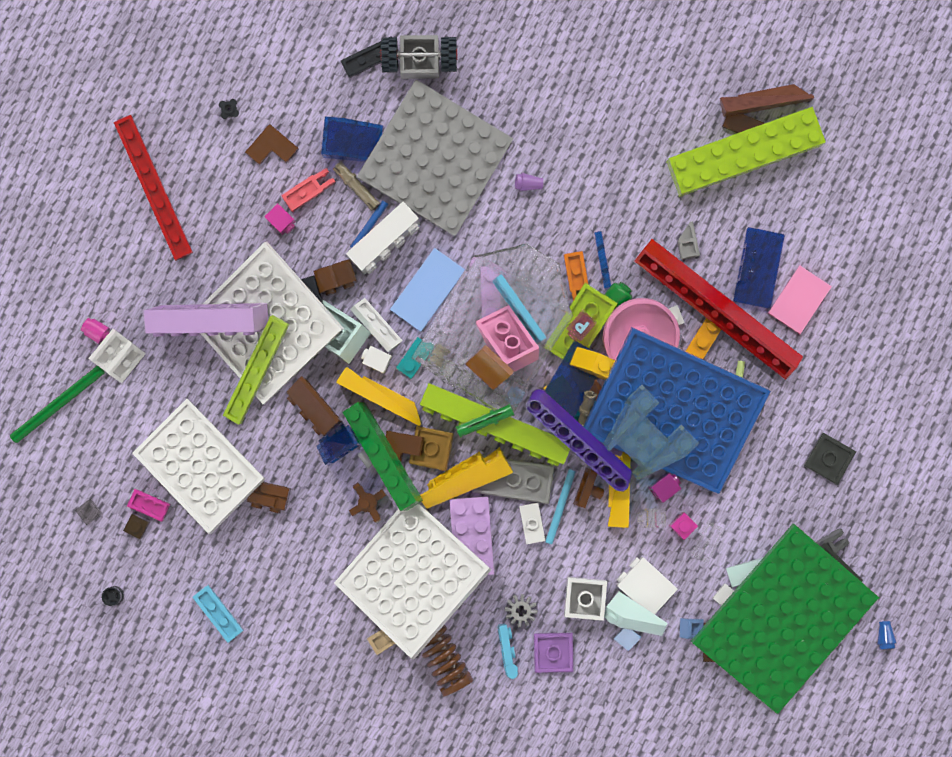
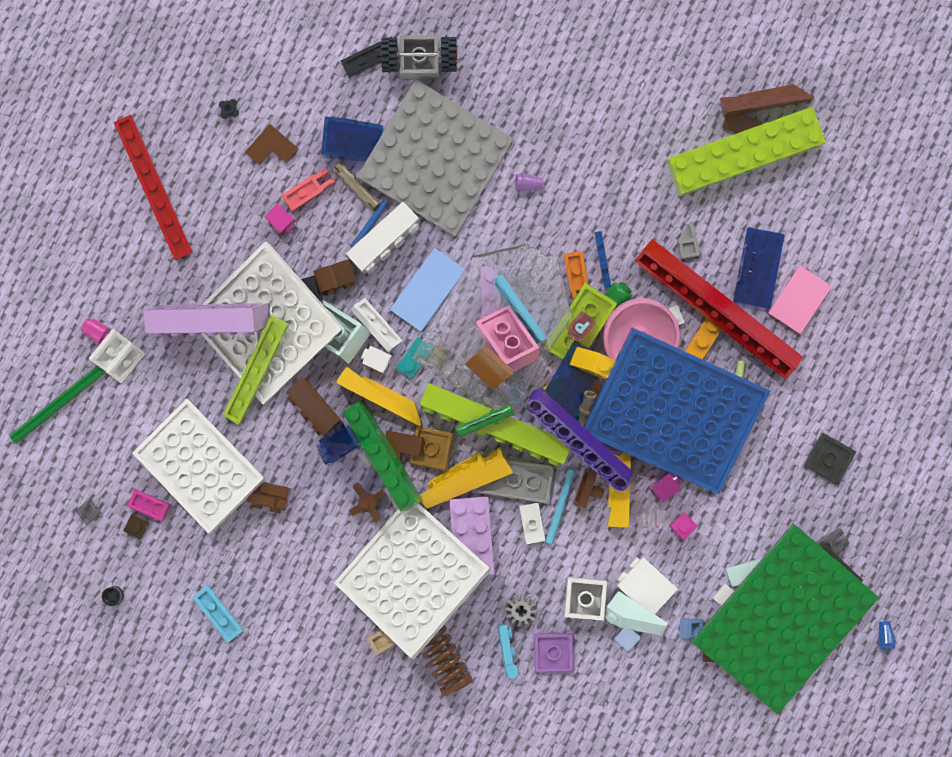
(644, 440): clear light blue wedge -> none

